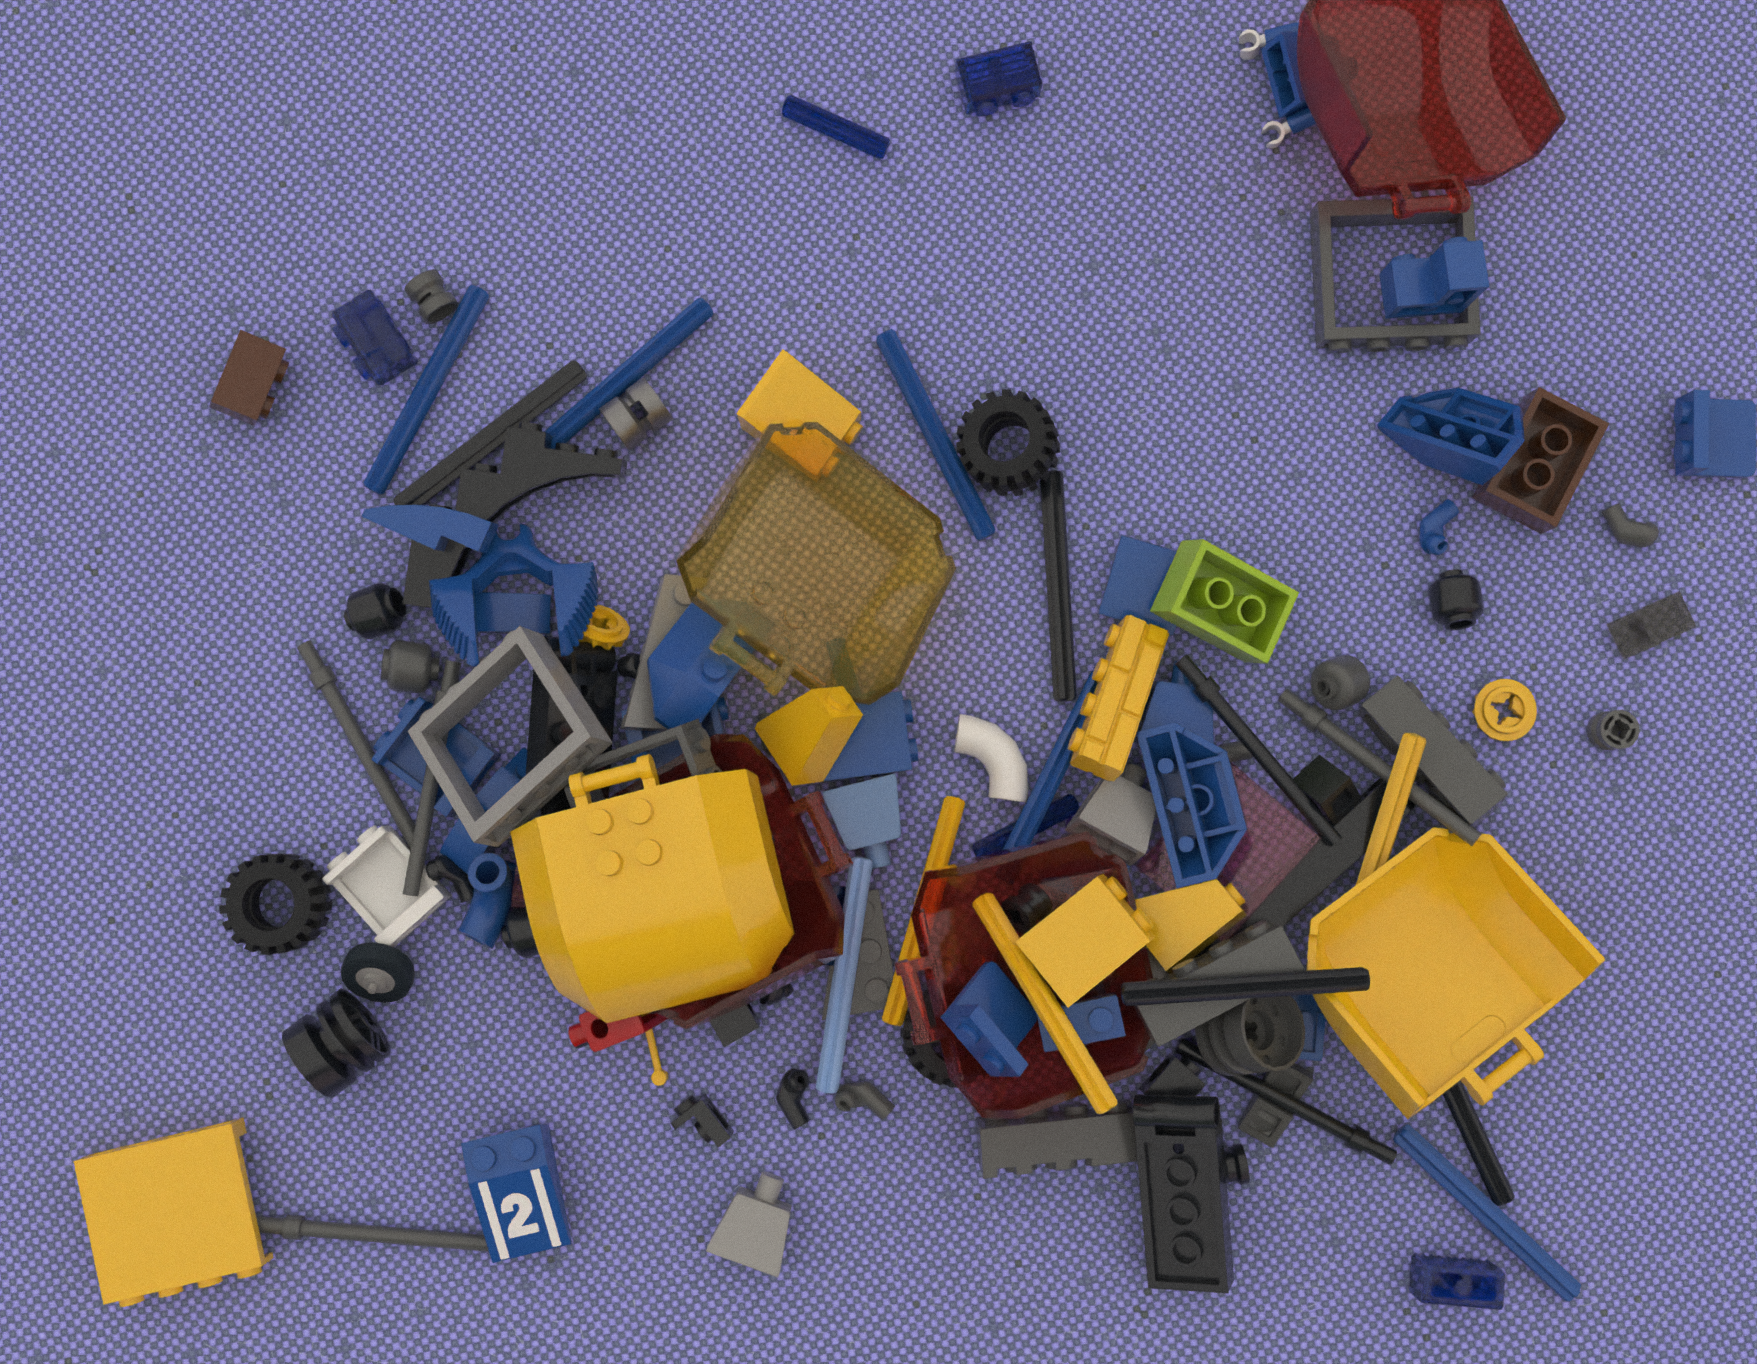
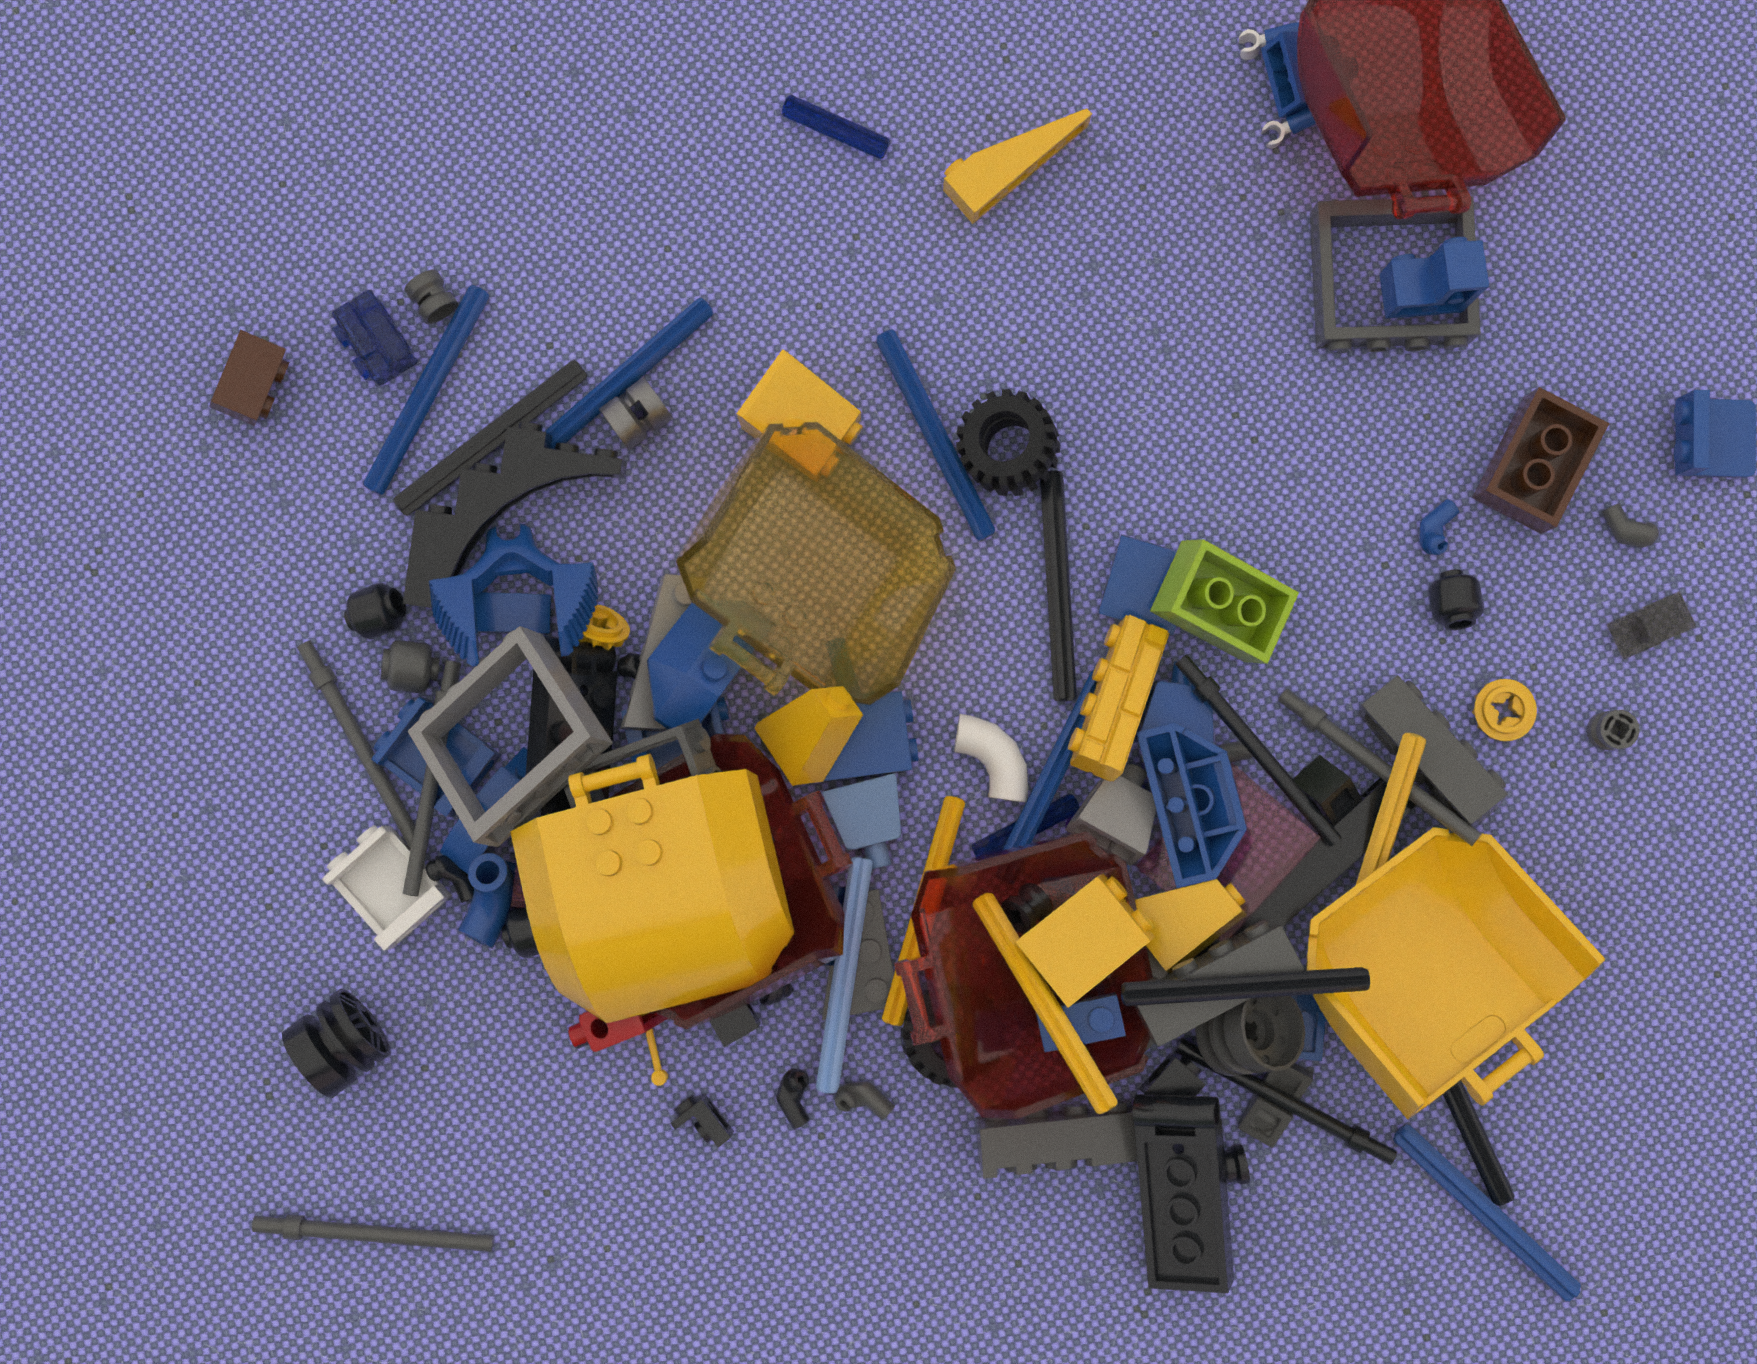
(170, 1213): yellow panel -> none
(244, 910): black tyre -> none
(377, 972): black wheel -> none
(435, 525): blue slope -> none
(517, 1192): blue slope -> none
(754, 1227): light grey torso -> none
(992, 1021): blue bracket -> none
(998, 79): clear blue brick -> none
(999, 169): none -> yellow slope
(1340, 682): dark grey head -> none
(1456, 431): blue wedge -> none
(1456, 1281): clear blue brick -> none

